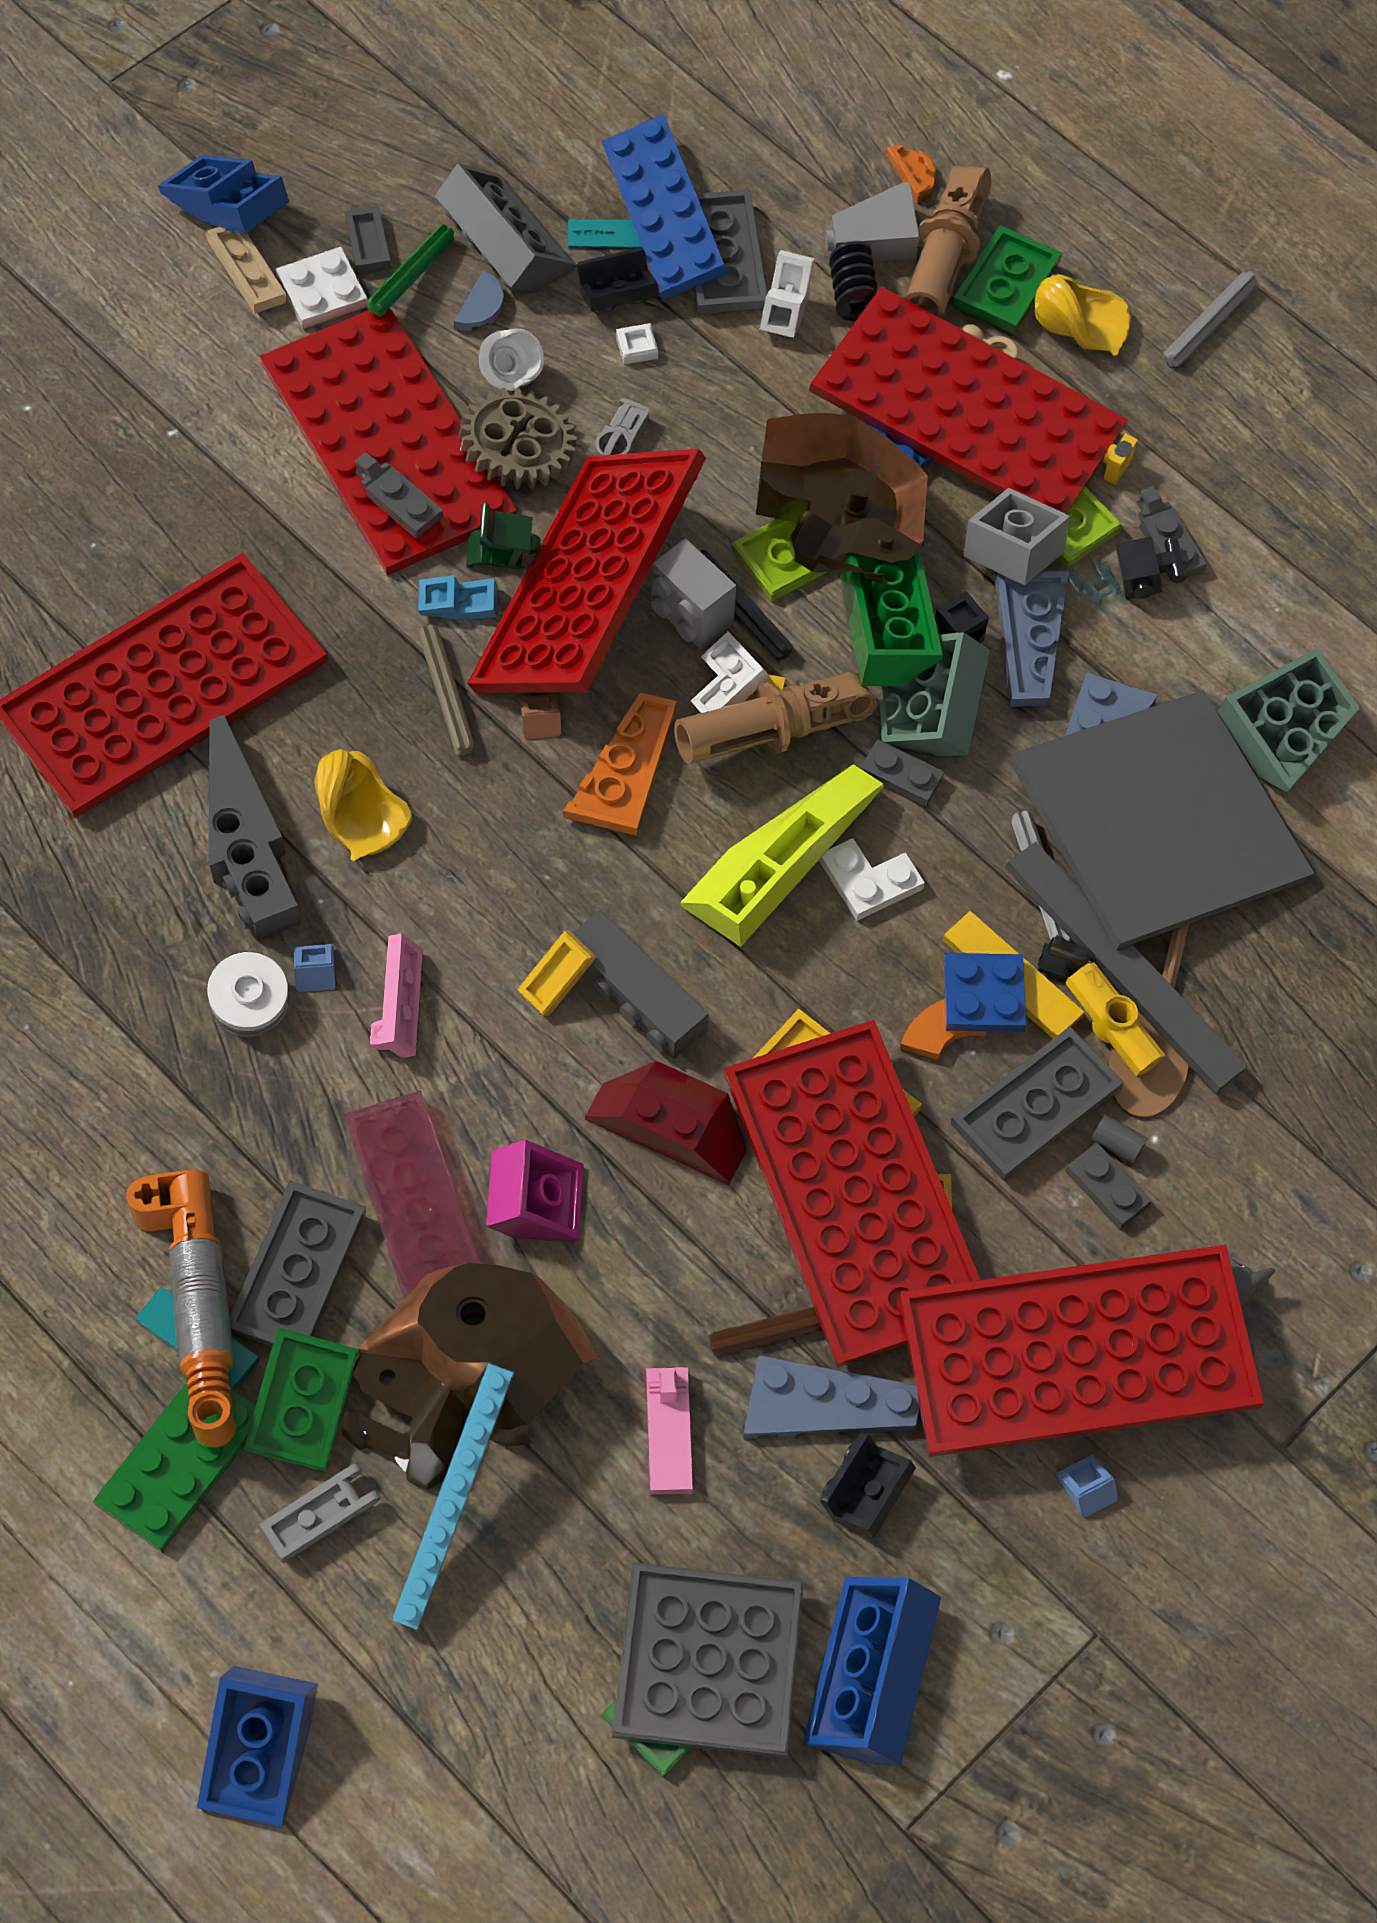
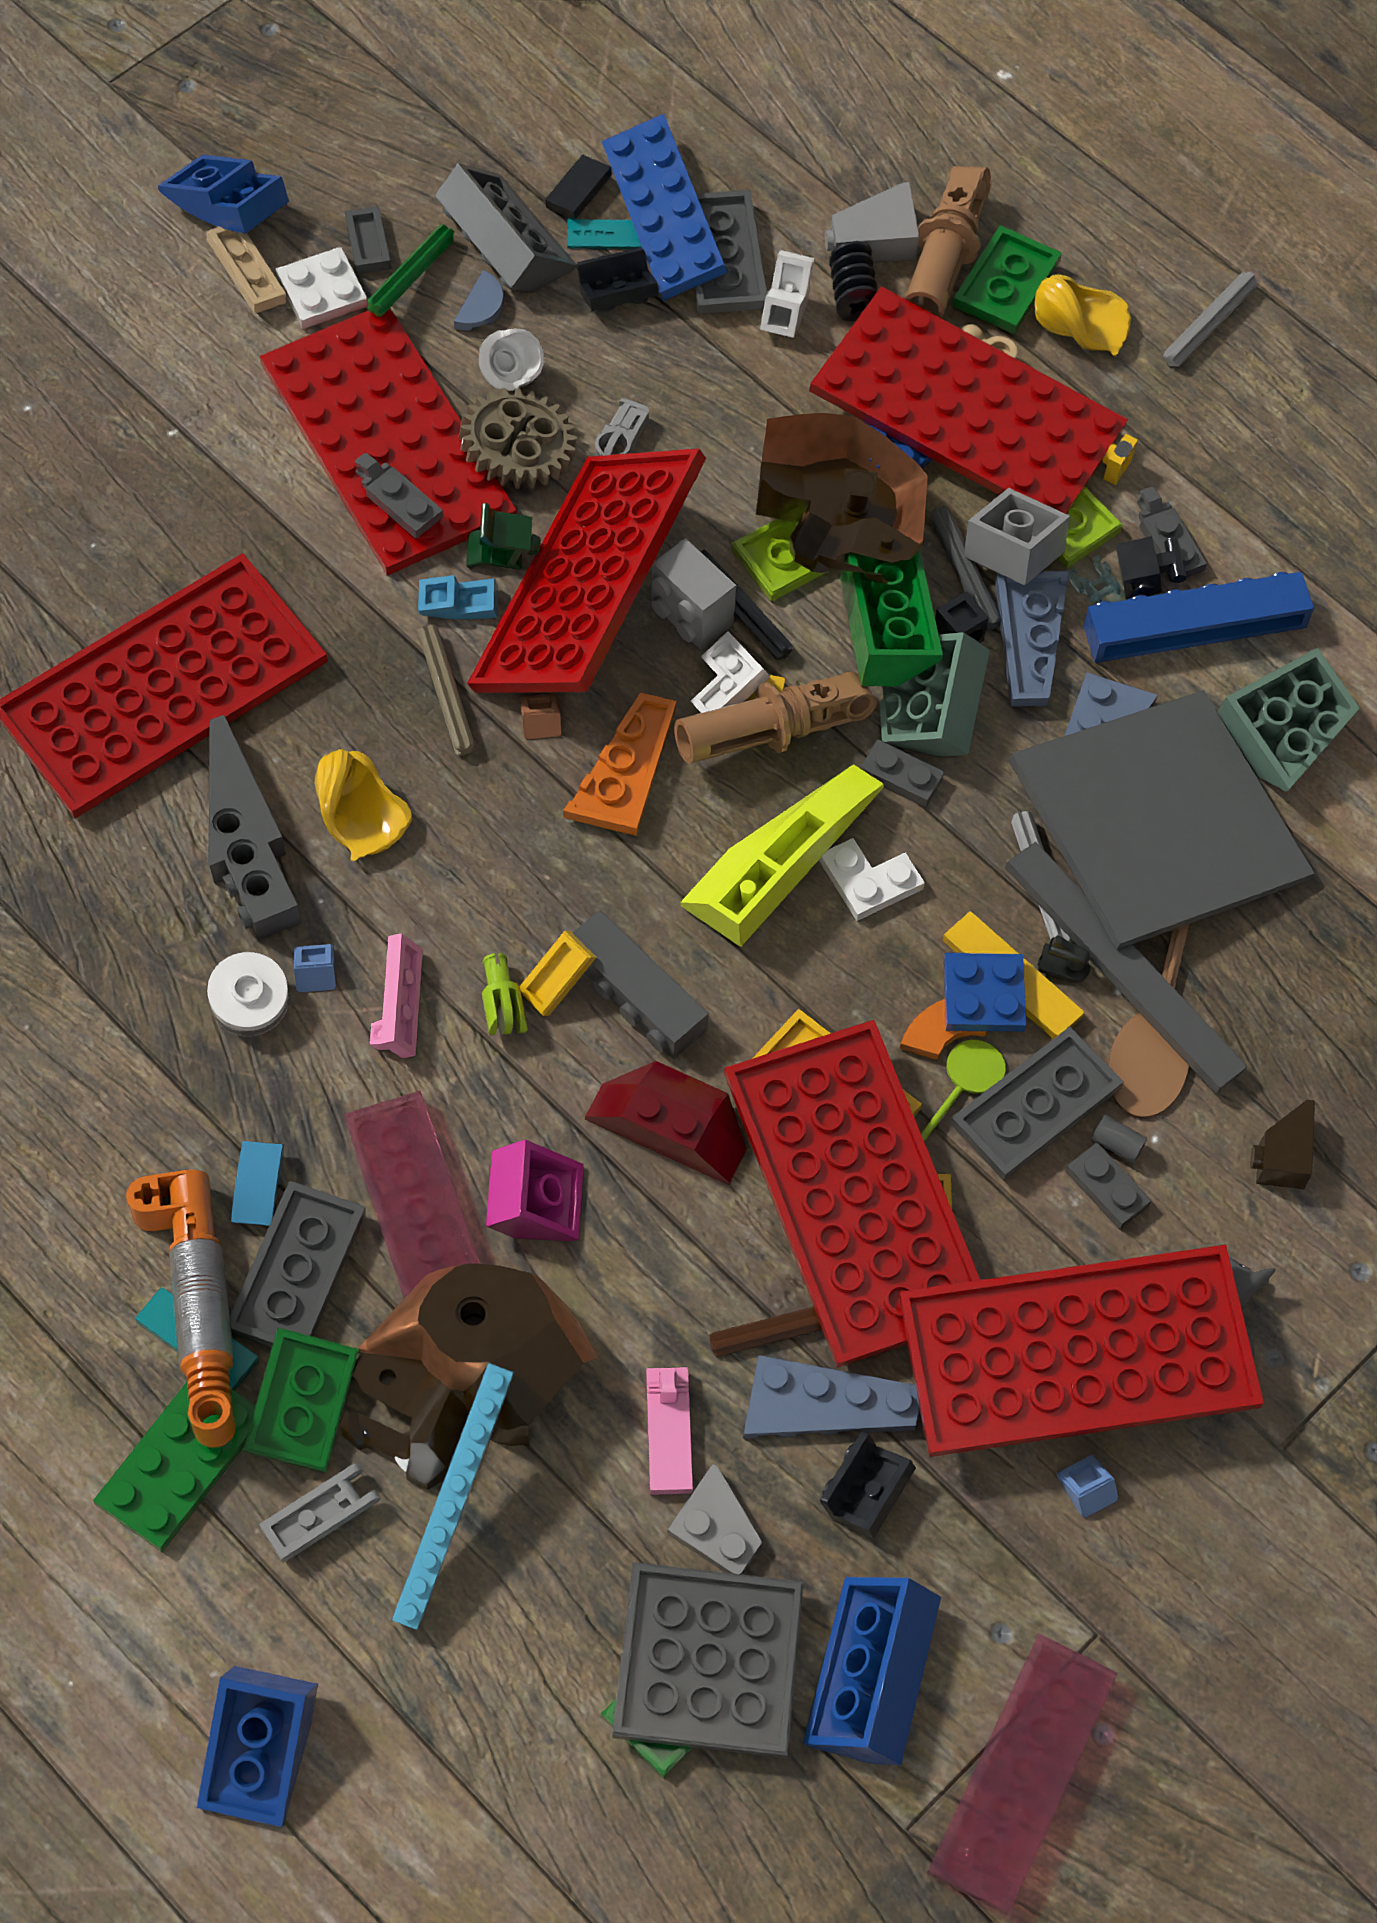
(257, 1183): none -> dark azure slope
(502, 997): none -> lime arm
(578, 187): none -> black tile
(637, 344): white tile -> none
(716, 1525): none -> light grey wing
(913, 168): orange tile -> none
(964, 568): none -> dark grey axle
(972, 1068): none -> lime piece
(1022, 1774): none -> clear pink plate
(1129, 1035): yellow piece -> none
(1198, 616): none -> blue brick
(1286, 1150): none -> dark brown slope

